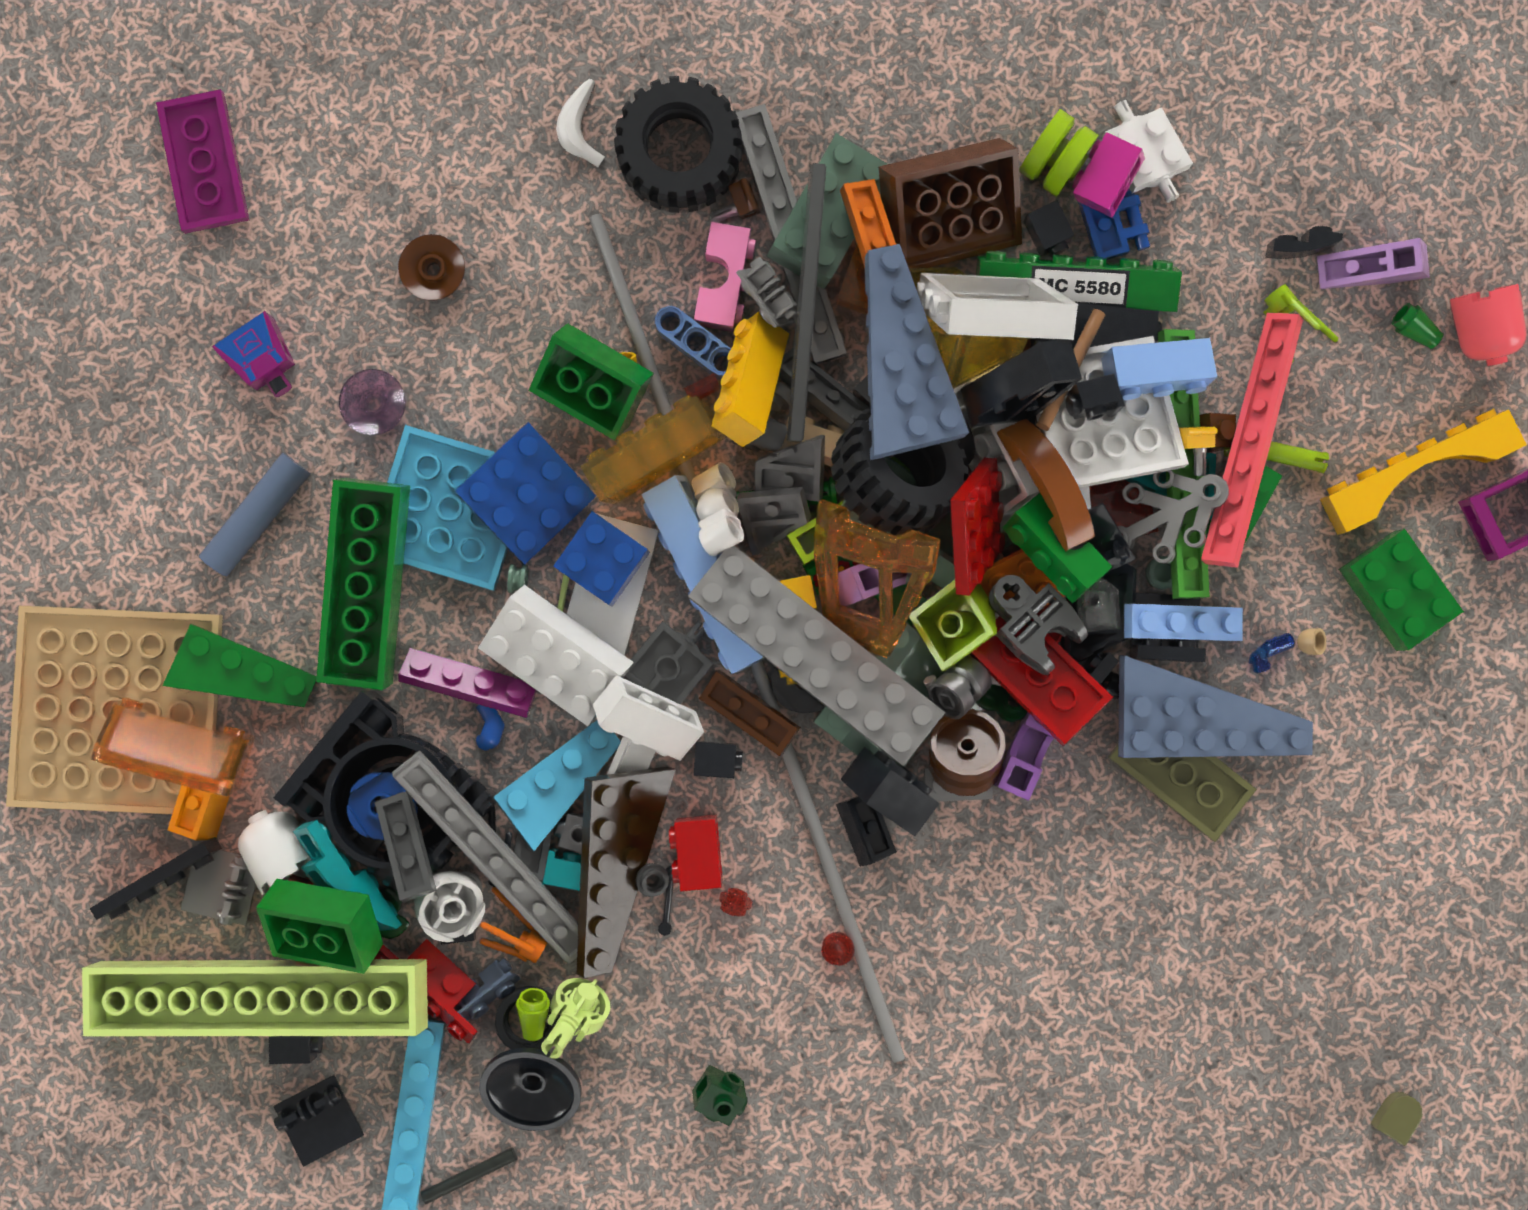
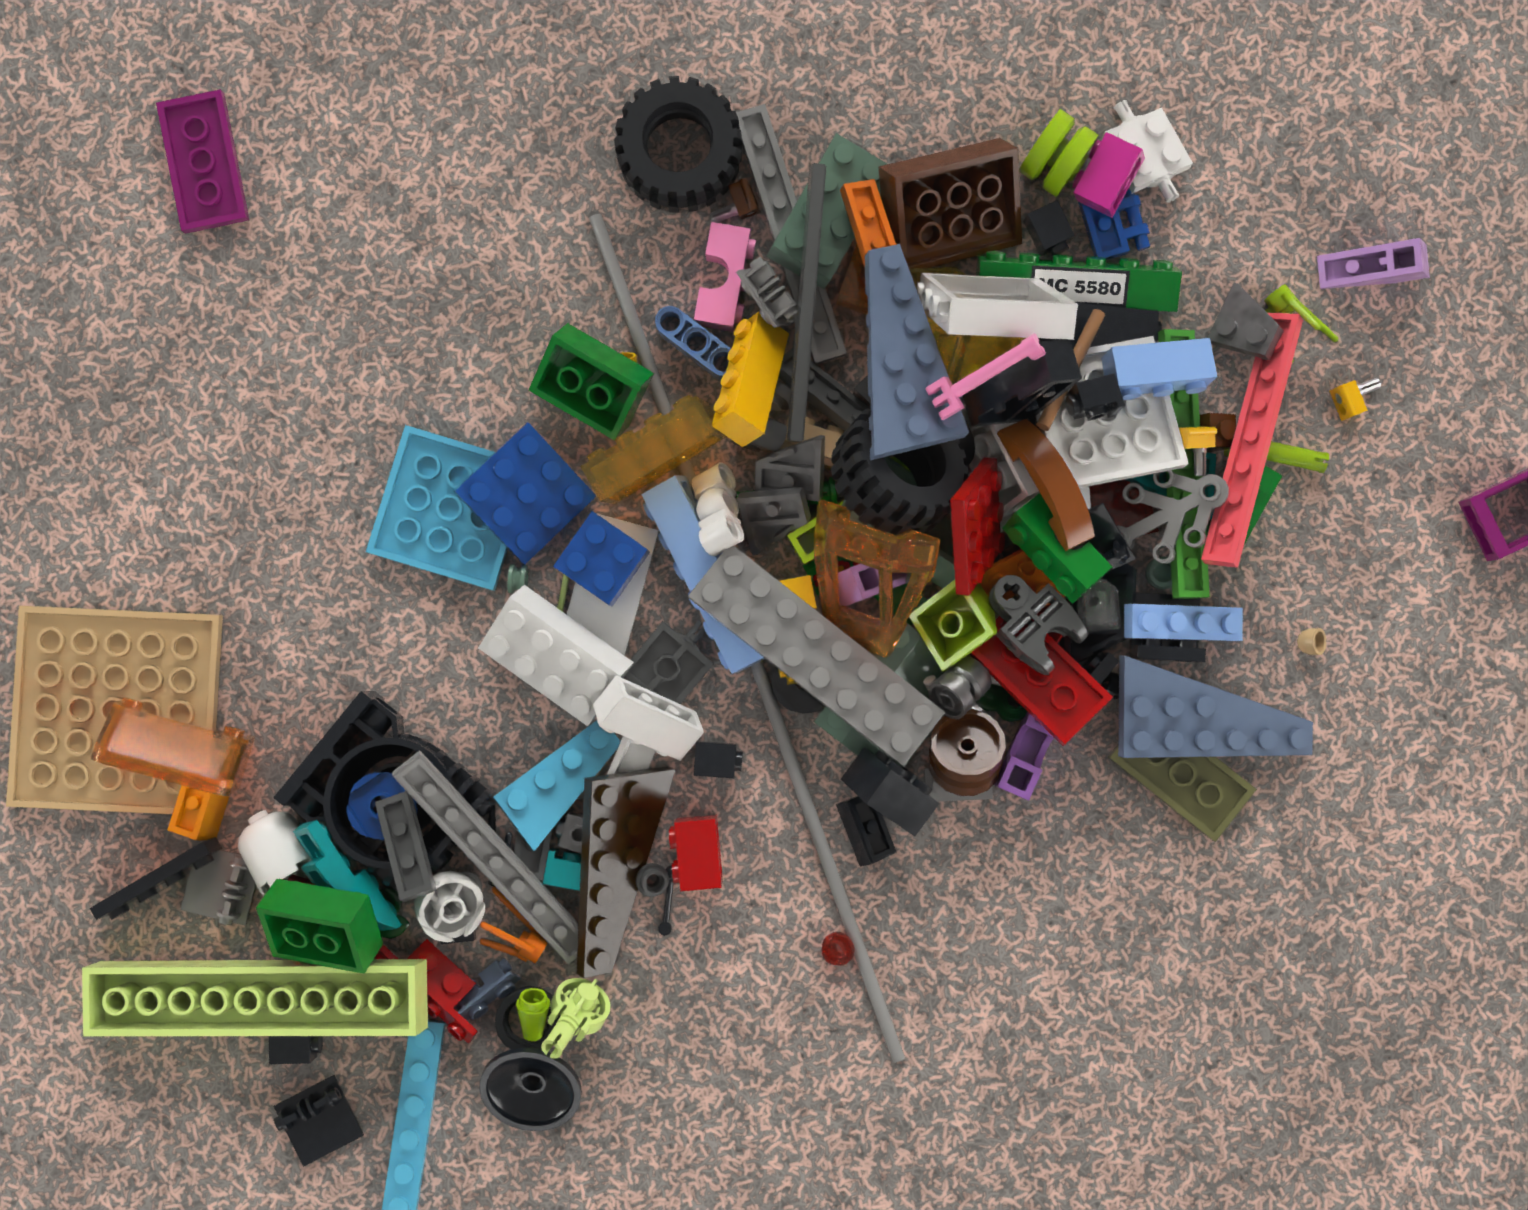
(230, 669): green wing -> none
(254, 515): sand blue brick -> none
(258, 354): torso -> none
(357, 394): clear purple dish -> none
(362, 583): green brick -> none
(423, 253): reddish brown dish -> none
(467, 682): magenta plate -> none
(468, 1175): pearl dark grey bar -> none
(491, 730): blue arm -> none
(569, 125): white piece -> none
(703, 387): clear red tile -> none
(719, 1095): dark green brick -> none
(735, 902): clear red plate -> none
(749, 713): reddish brown plate -> none
(951, 393): none -> bright pink hinge
(1245, 326): none -> flat silver wing
(1269, 648): clear blue arm -> none
(1312, 242): black slope -> none
(1349, 397): none -> yellow piece
(1398, 1117): olive piece -> none
(1401, 590): green brick -> none
(1417, 326): green cone -> none
(1483, 442): yellow arch -> none
(1490, 325): coral cylinder -> none

